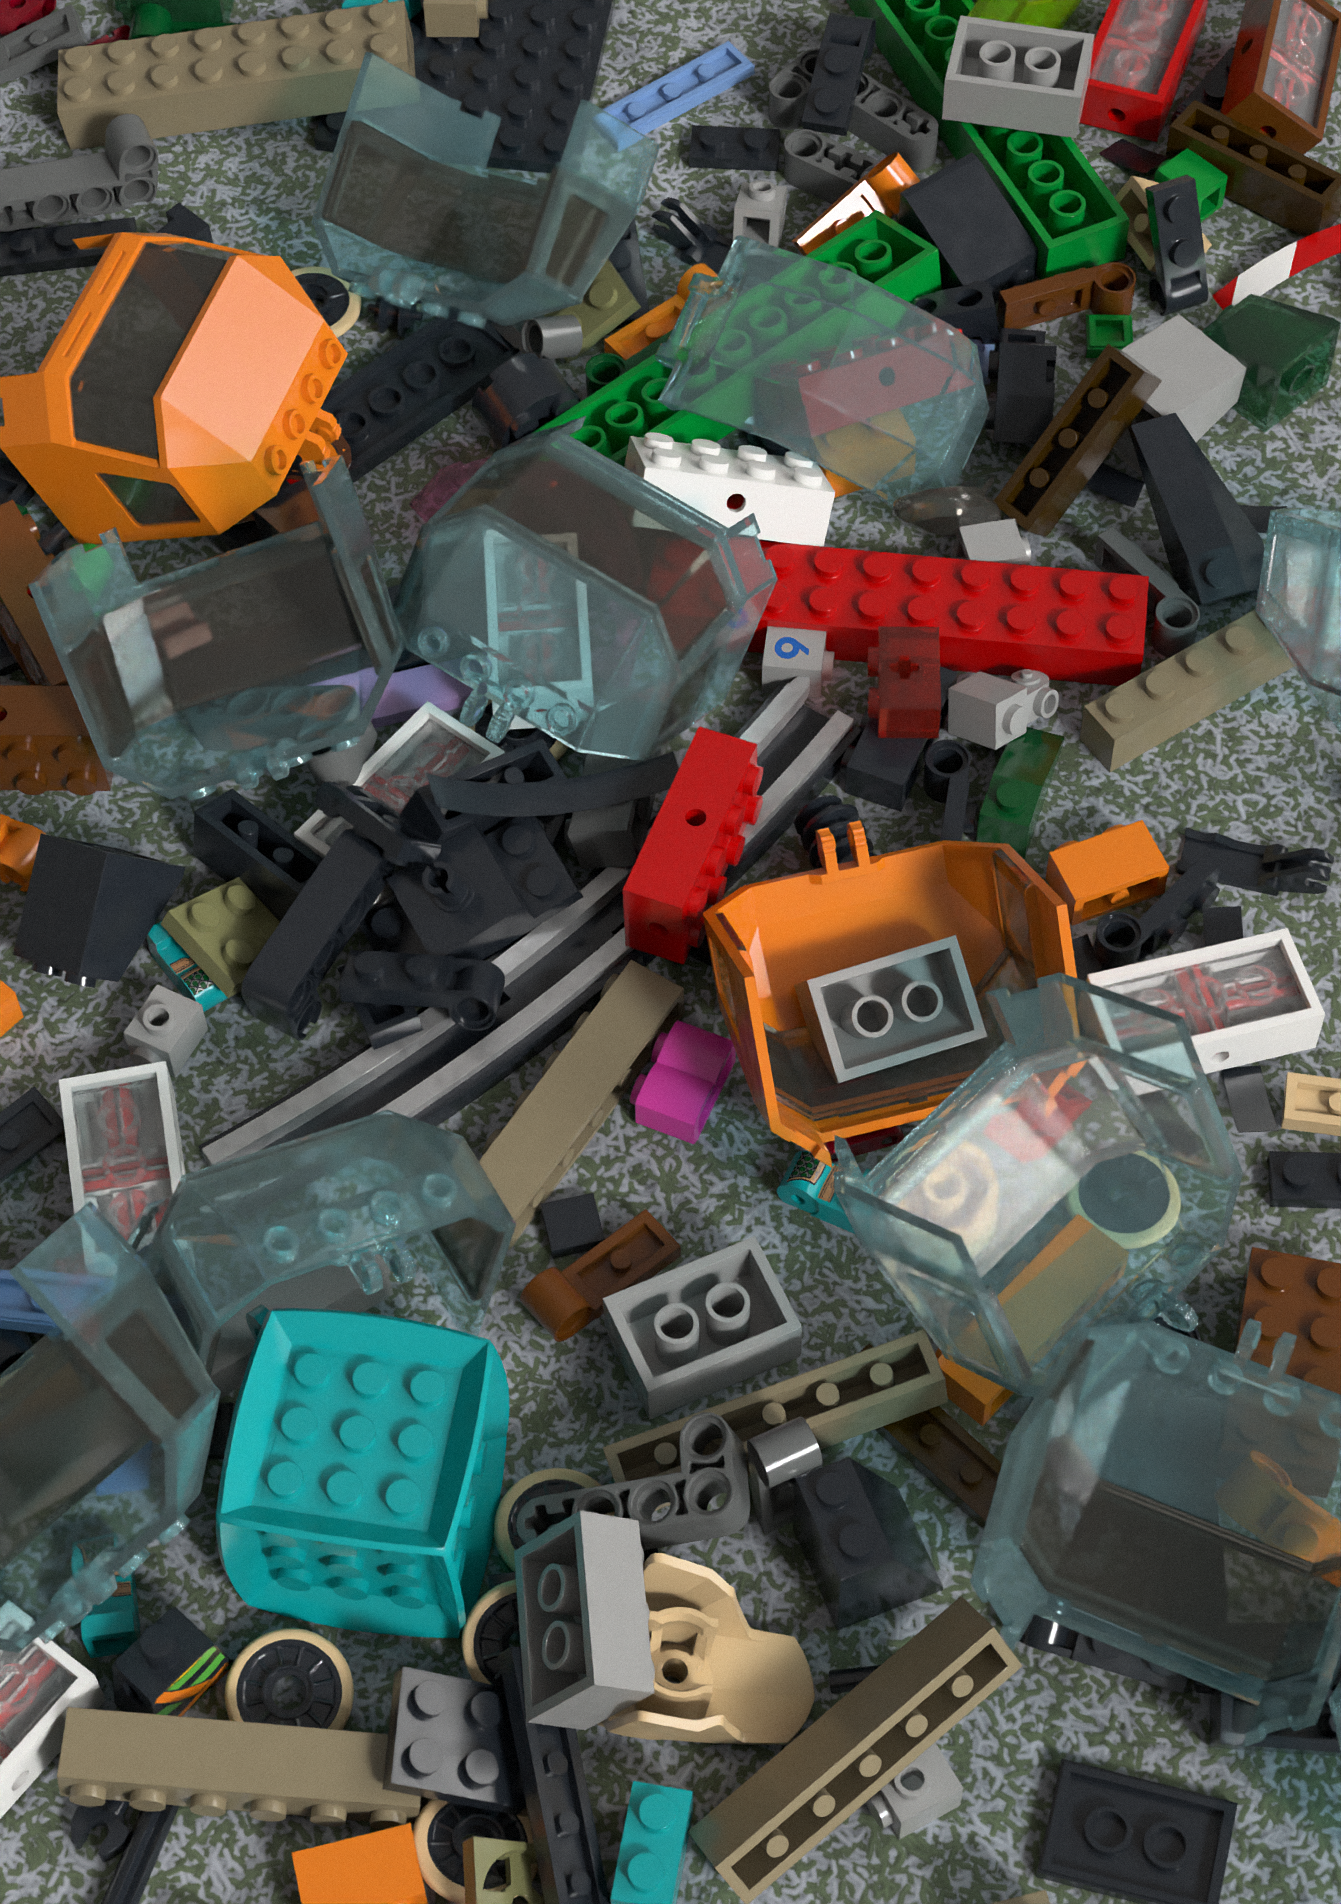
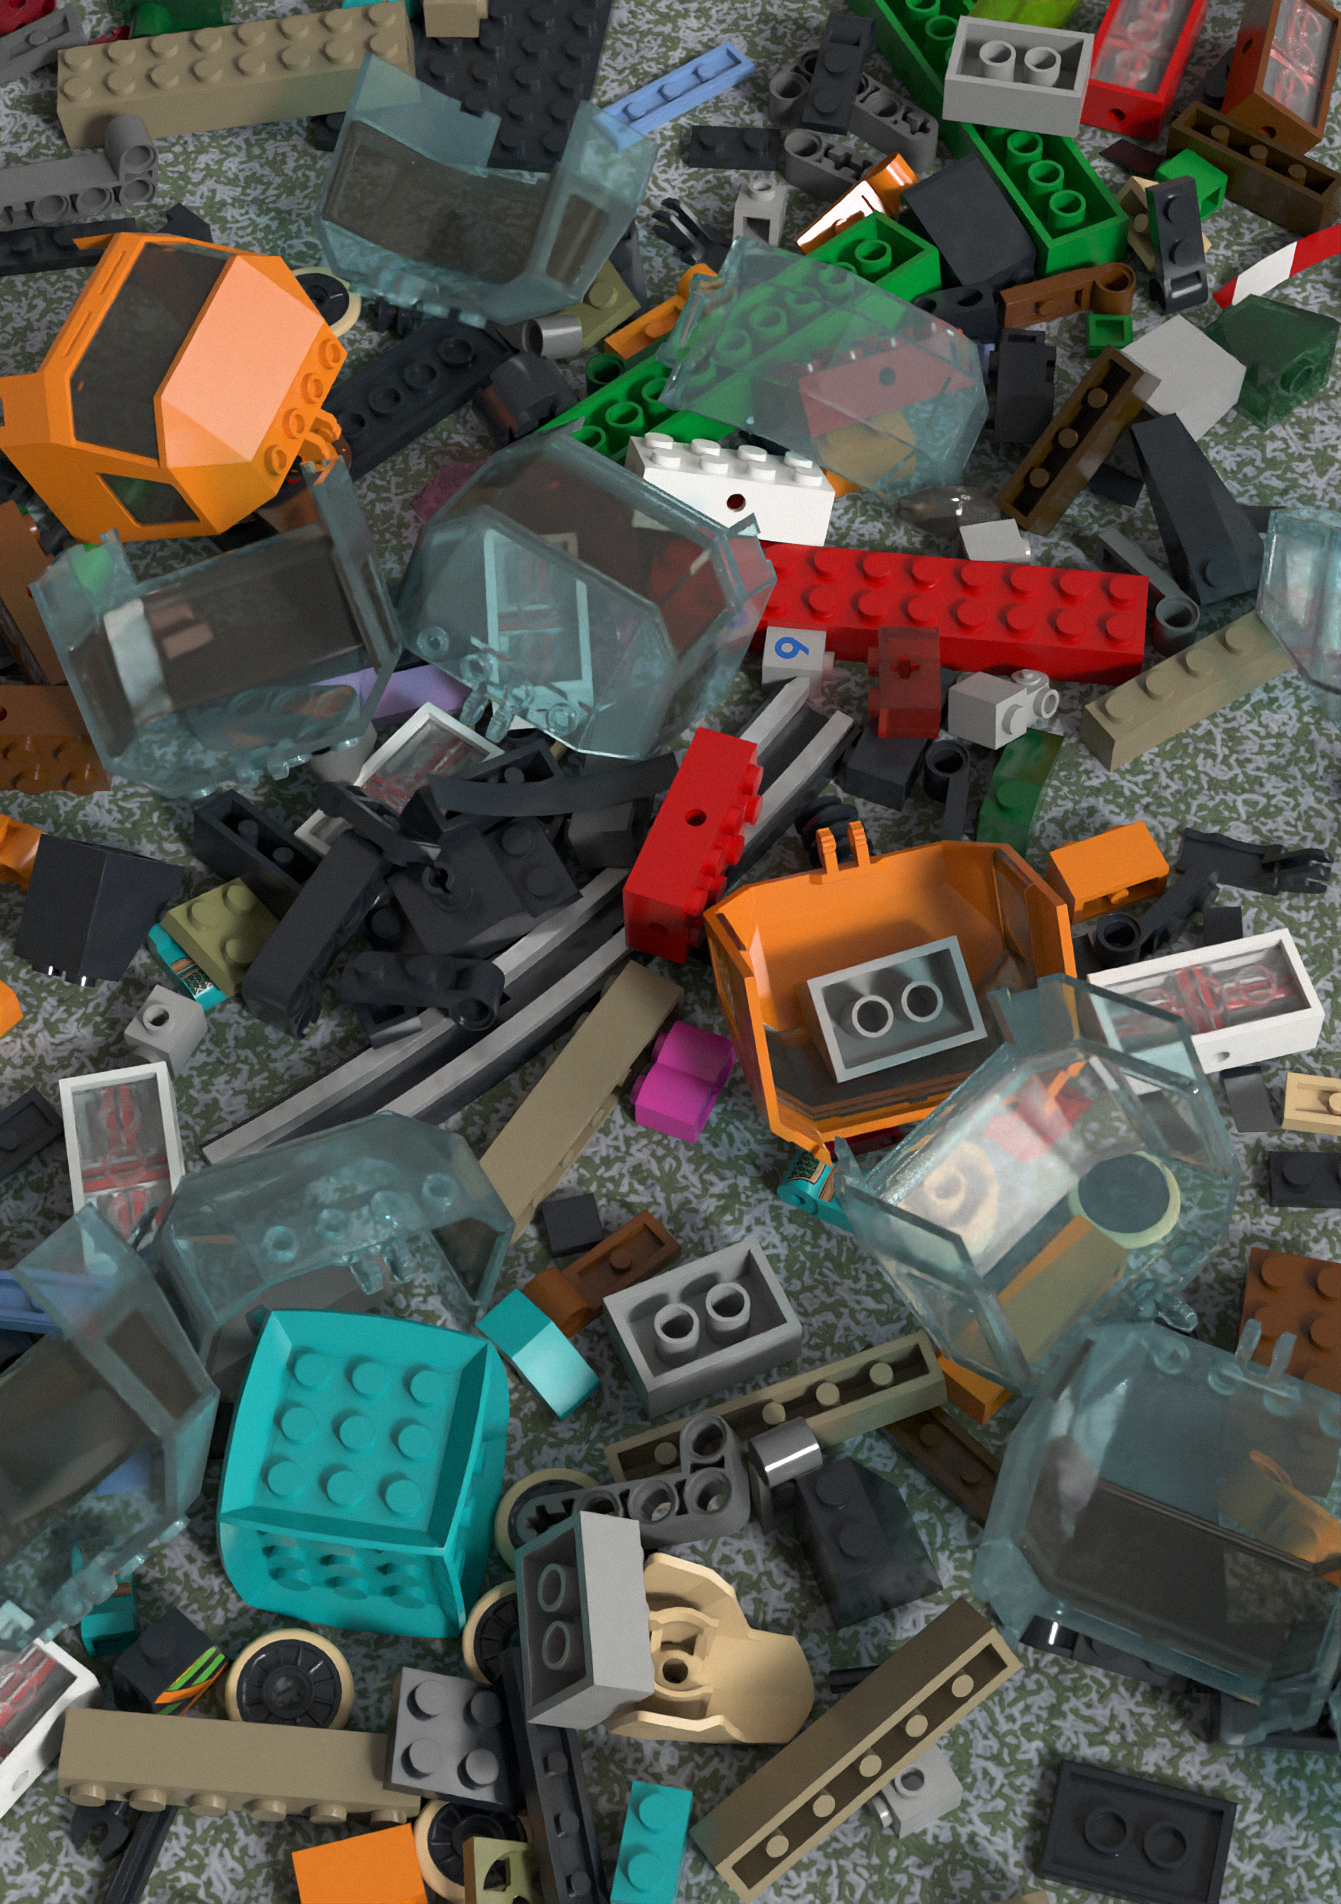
(540, 1354): none -> teal slope

